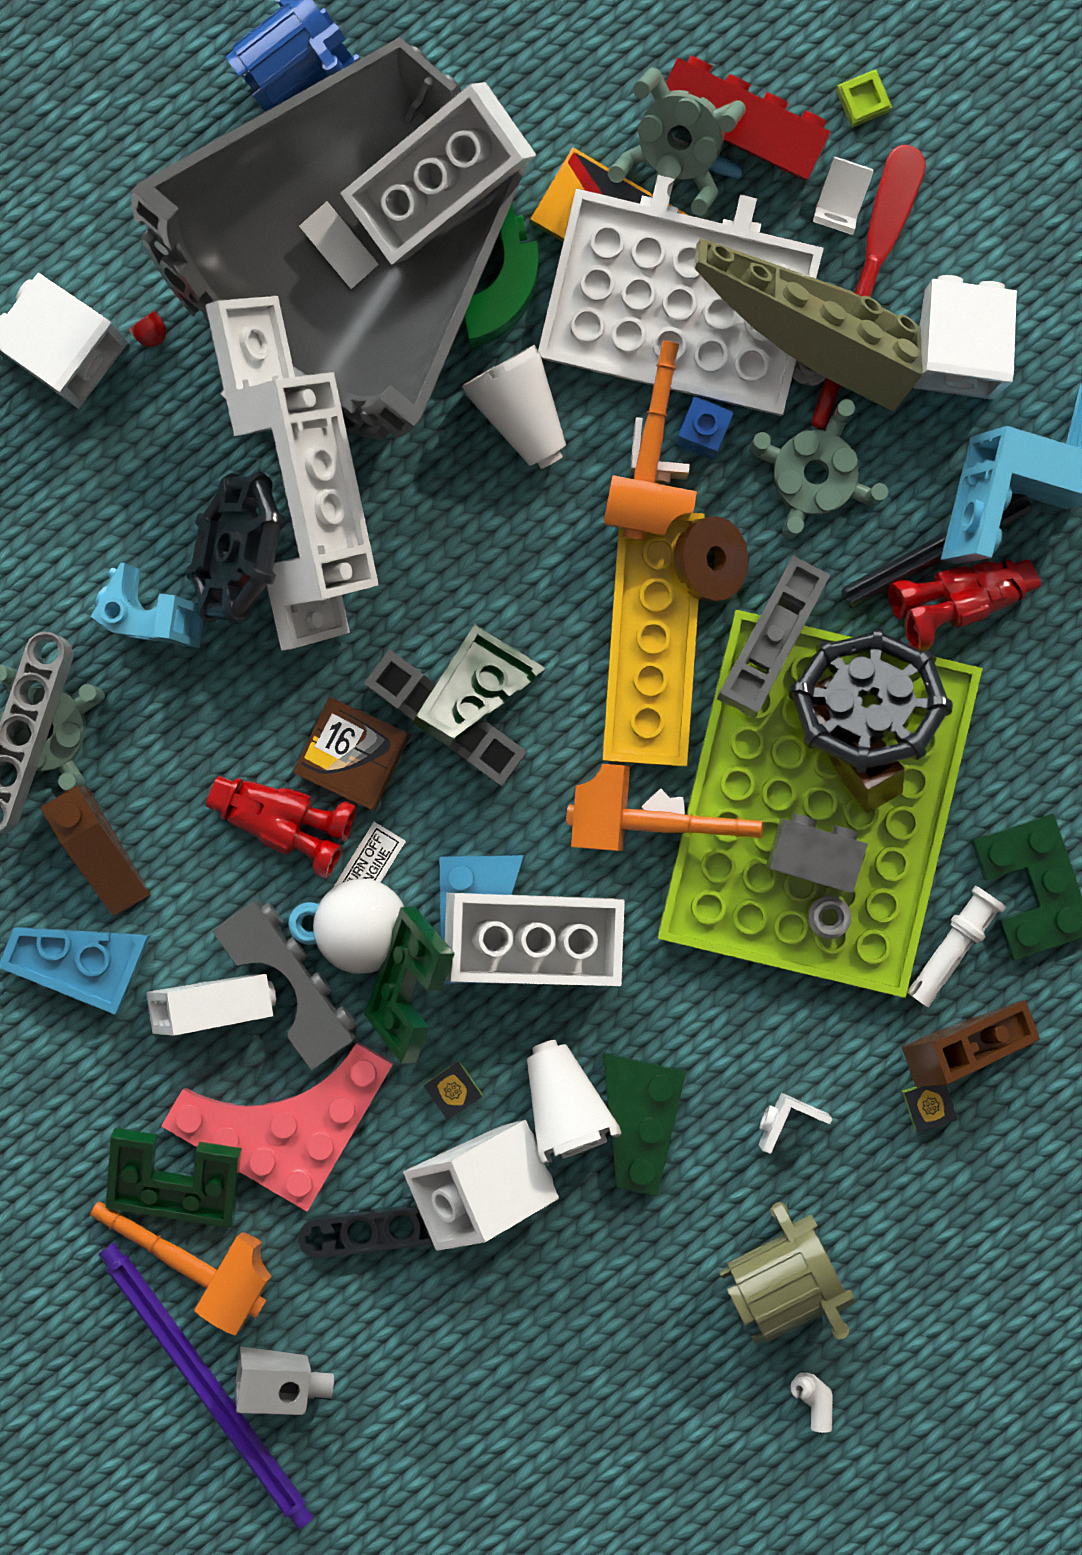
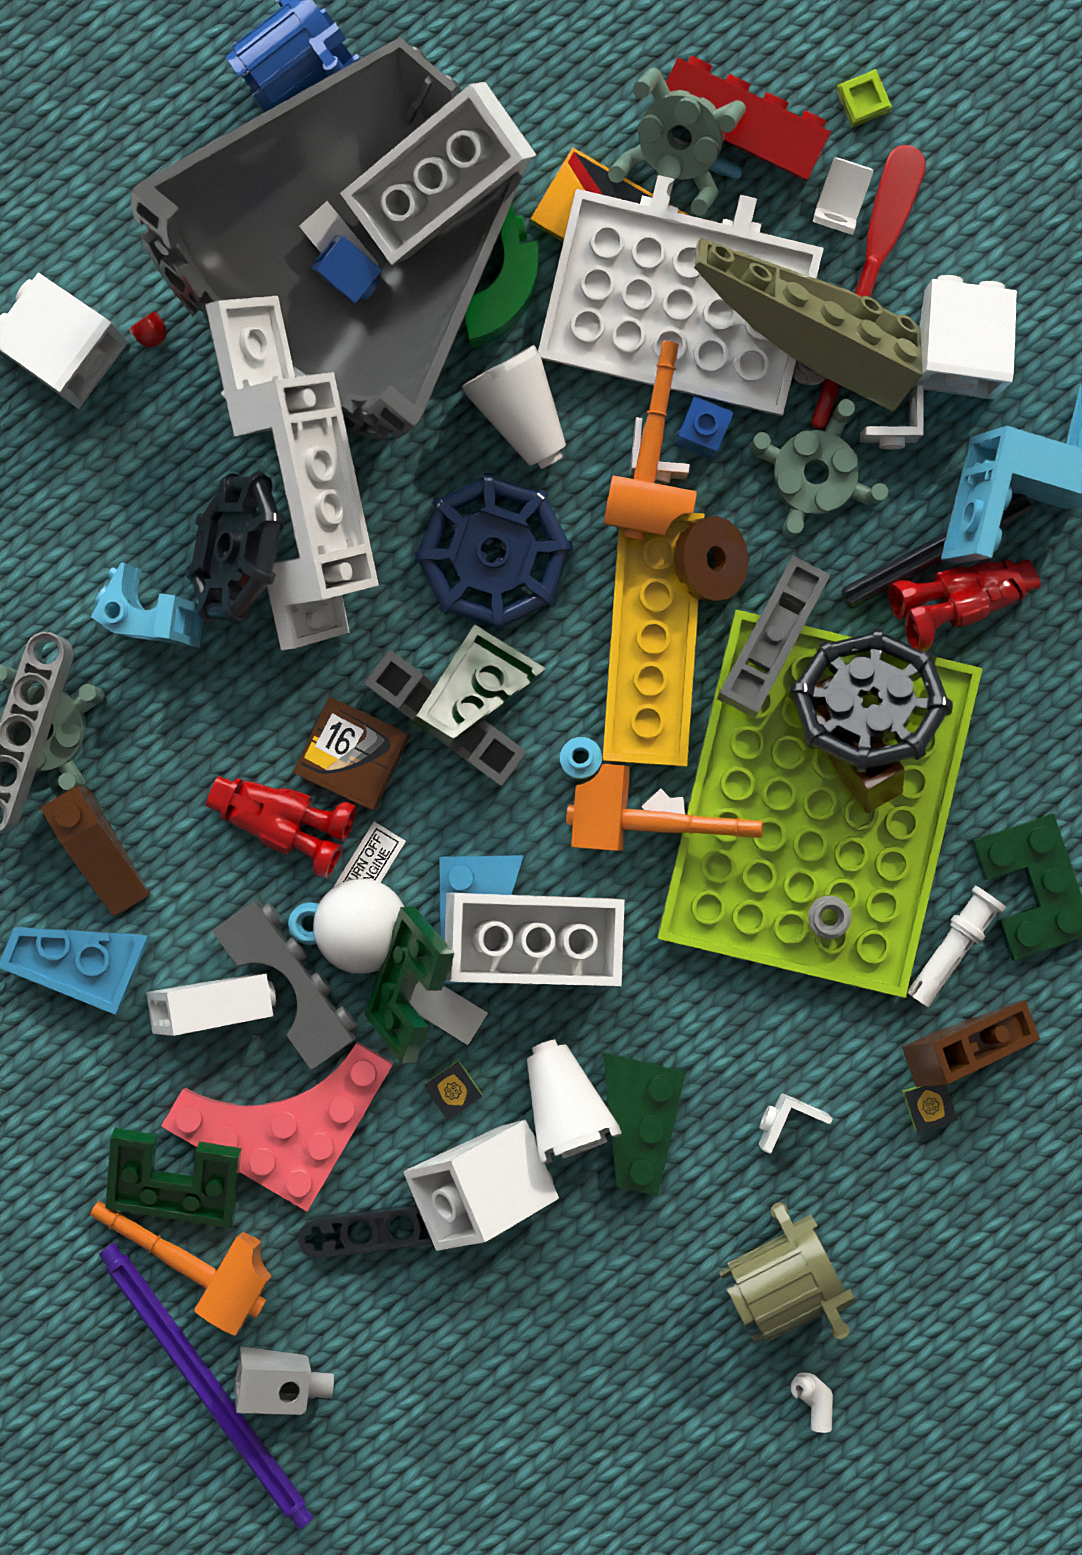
(347, 269): none -> blue brick
(448, 1011): none -> white sticker
(472, 564): none -> dark blue plate
(584, 770): none -> medium azure plate
(817, 854): flat silver brick -> none
(896, 437): none -> white bracket

